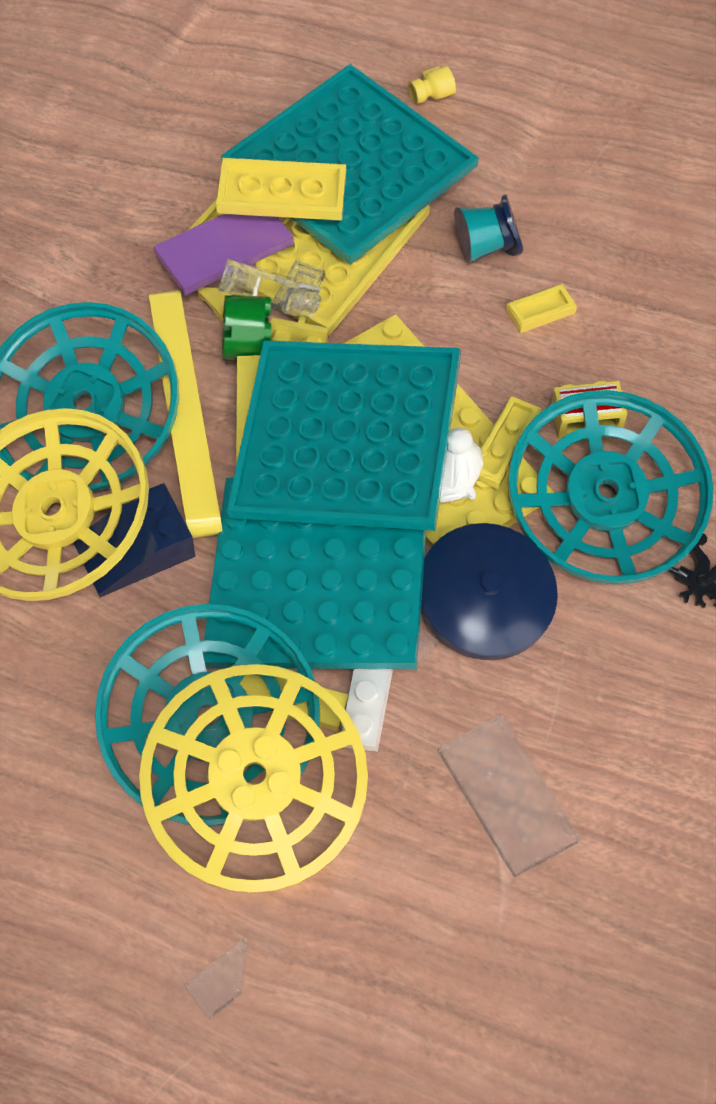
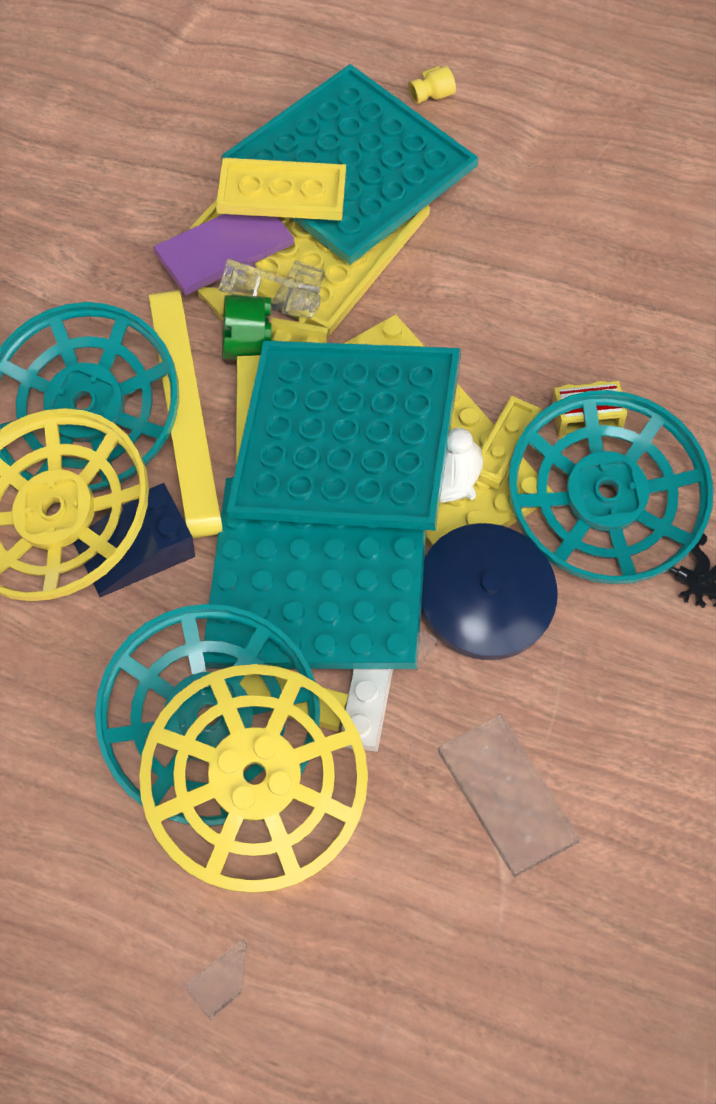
(487, 230): hat -> none
(541, 308): light yellow tile -> none

